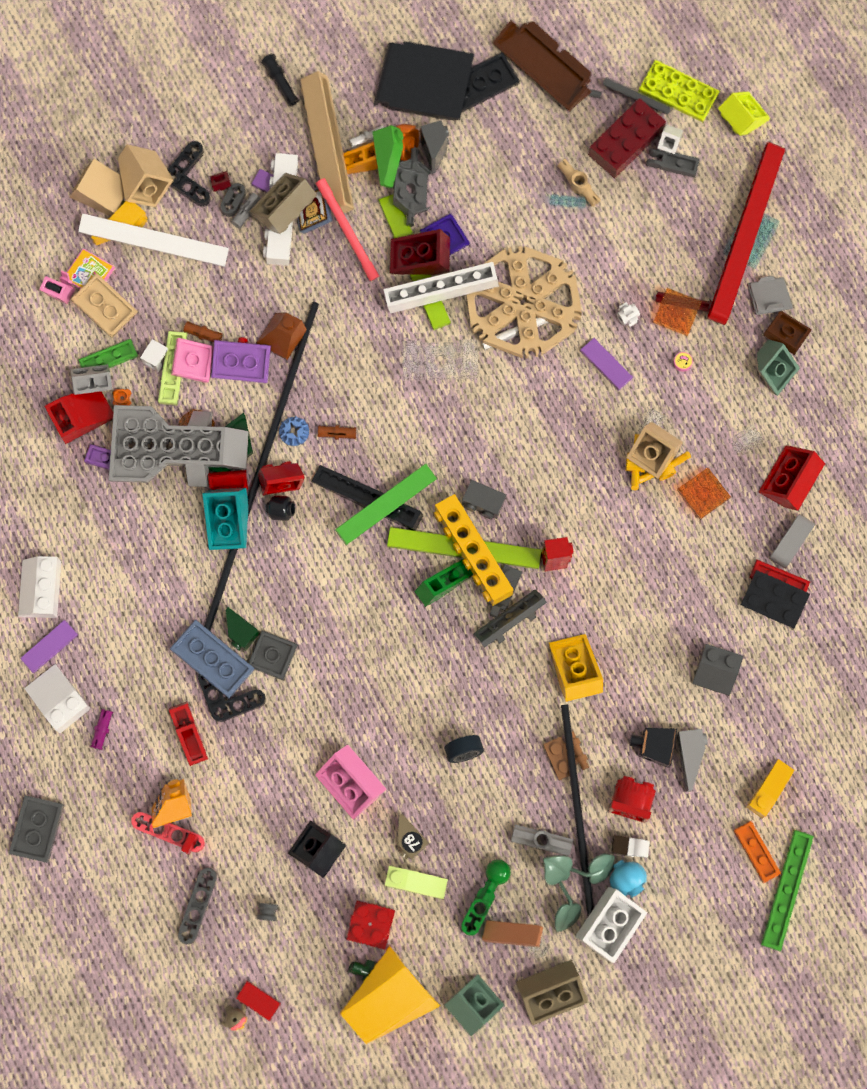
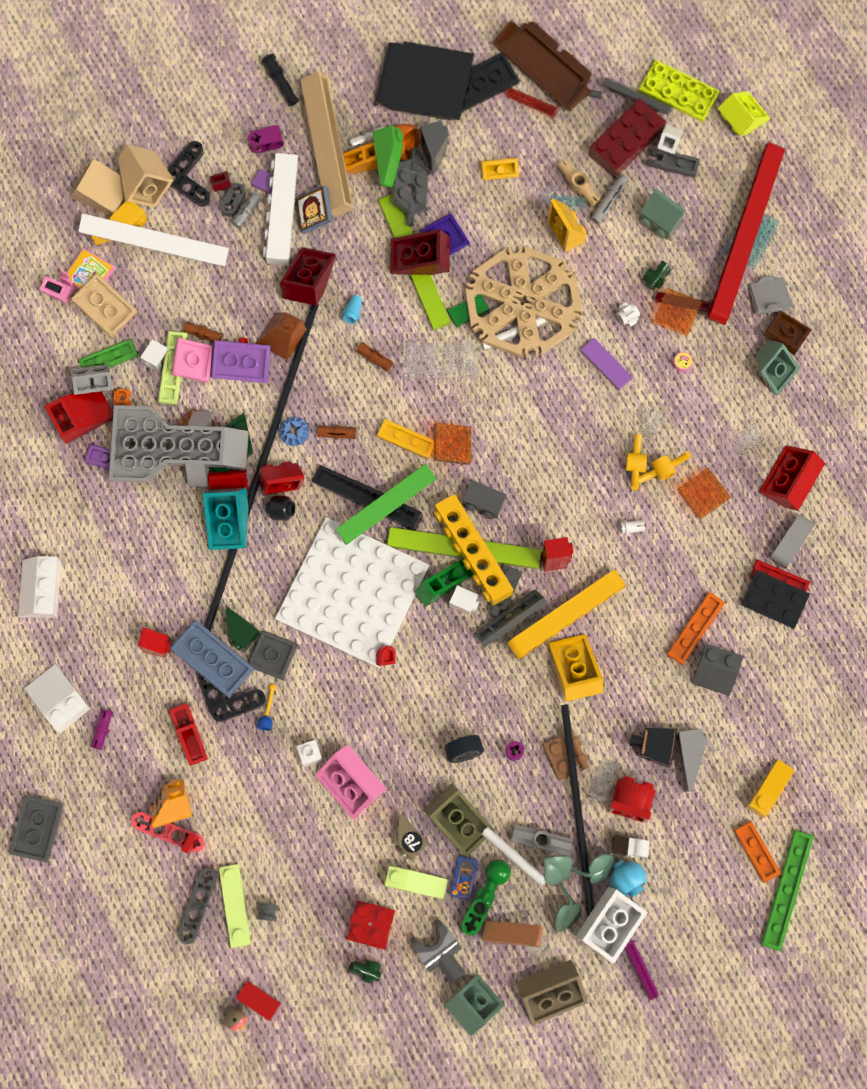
(49, 646): medium lavender tile -> none
(154, 643): none -> red slope
(235, 906): none -> yellowish green plate
(265, 722): none -> hinge
(267, 138): none -> magenta piece
(283, 202): dark tan slope -> none
(307, 276): none -> dark red slope
(309, 753): none -> white brick
(317, 849): black slope -> none
(327, 194): coral piece -> none
(352, 310): none -> medium azure cone
(352, 593): none -> white plate
(374, 356): none -> dark orange pin
(385, 655): none -> red tile
(387, 999): yellow wedge -> none
(406, 439): none -> yellow plate
(441, 287): white brick -> none
(441, 954): none -> dark grey connector
(452, 443): none -> clear orange plate
(458, 819): none -> olive slope
(460, 314): none -> green tile
(464, 600): none -> white brick
(464, 878): none -> tile
(500, 168): none -> yellow slope
(514, 856): none -> white piece
(517, 756): none -> magenta bush
(533, 102): none -> clear red axle
(565, 225): none -> yellow slope
(566, 614): none -> yellow beam
(604, 780): none -> clear slope
(613, 193): none -> light grey pin
(631, 527): none -> white pin
(641, 970): none -> magenta axle
(654, 449): tan slope -> none
(655, 279): none -> dark green plate
(661, 214): none -> sand green slope
(695, 628): none -> orange tile

